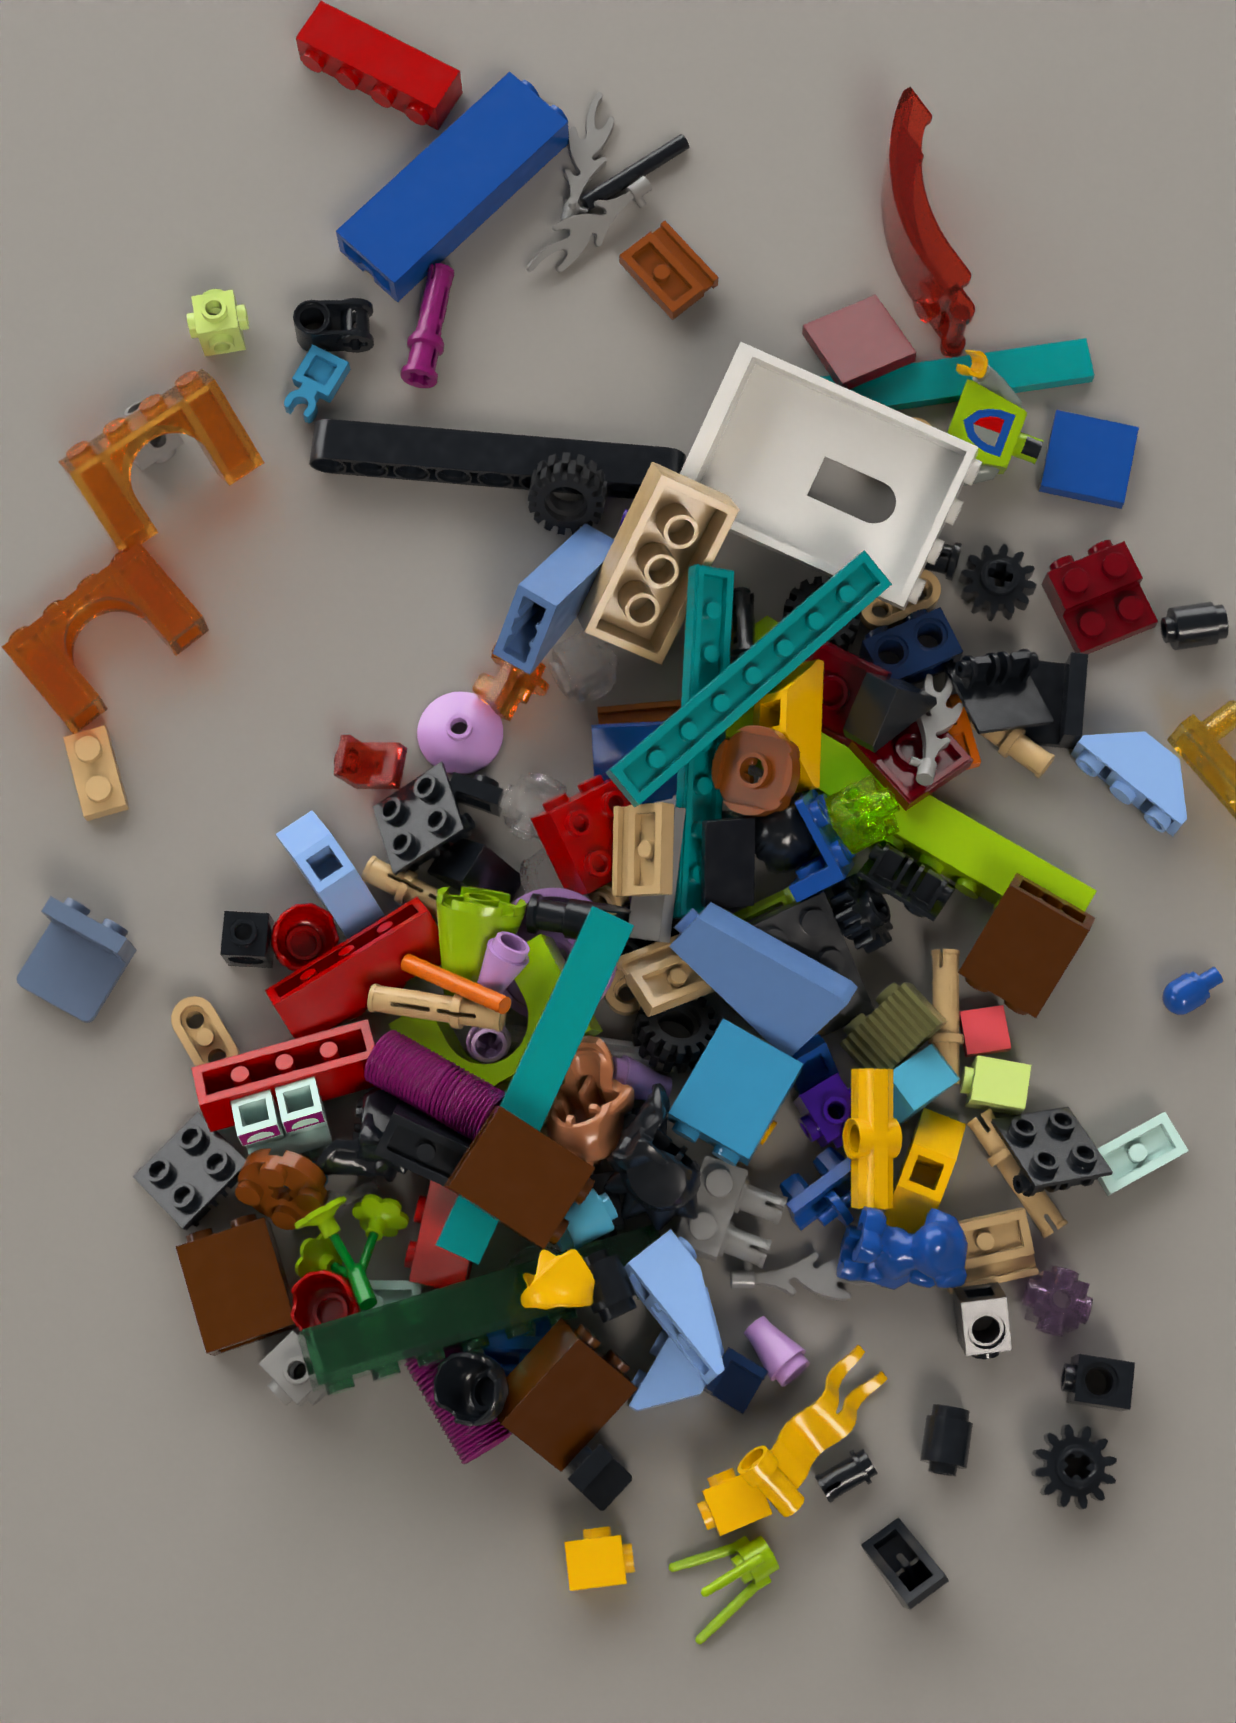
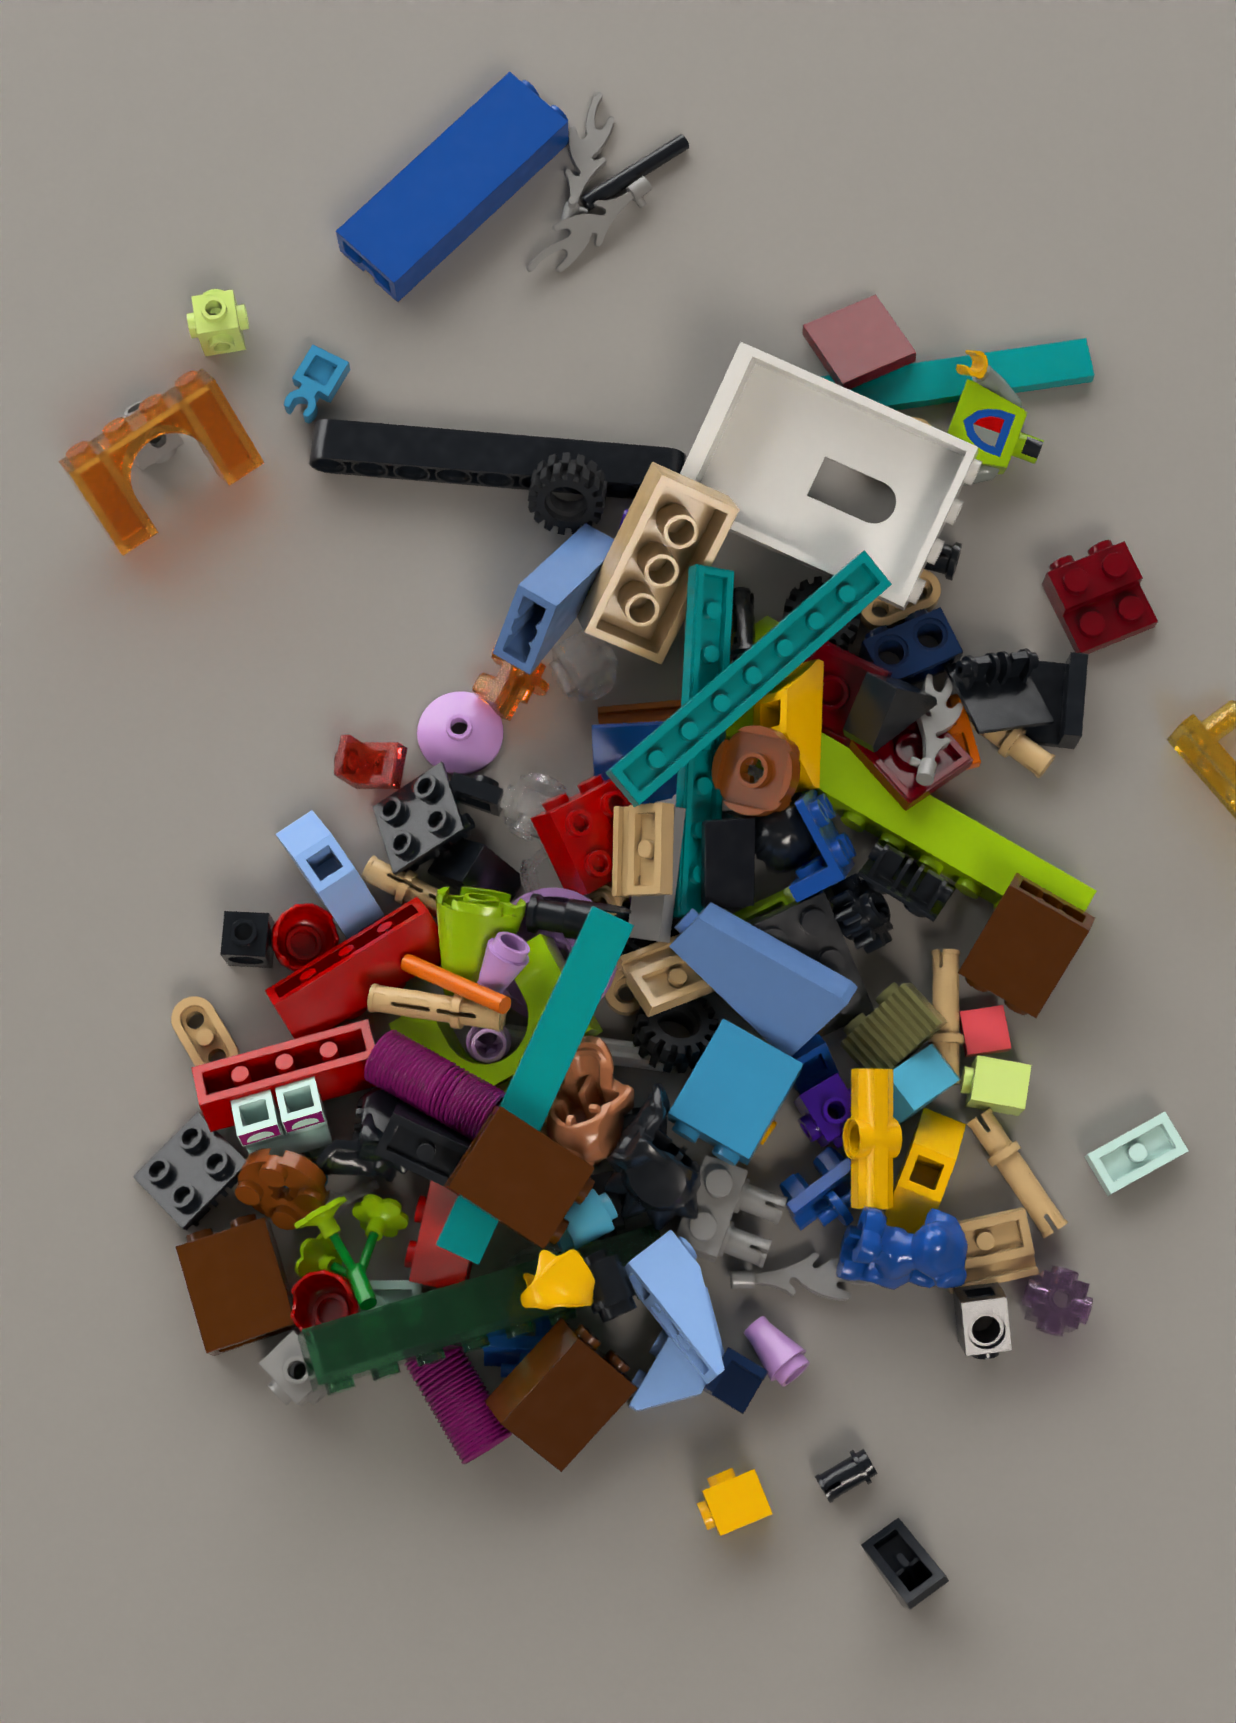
(76, 960): sand blue bracket -> none
(96, 773): tan plate -> none
(129, 585): clear orange arch -> none
(337, 325): black piece -> none
(379, 66): red brick -> none
(426, 341): magenta pin -> none
(471, 1388): black hair -> none
(598, 1476): black bracket -> none
(598, 1559): yellow brick -> none
(639, 1077): lavender cone -> none
(668, 270): dark orange plate -> none
(752, 1562): lime plant -> none
(805, 1437): yellow flag -> none
(863, 813): clear neon green brick -> none
(916, 244): clear red windscreen -> none
(946, 1440): black brick -> none
(981, 582): black gear -> none
(1050, 1151): black hinge -> none
(1088, 459): blue tile -> none
(1092, 1468): black gear -> none
(1118, 1377): black brick -> none
(1138, 774): light blue slope -> none
(1190, 991): blue cylinder -> none
(1194, 625): black brick -> none

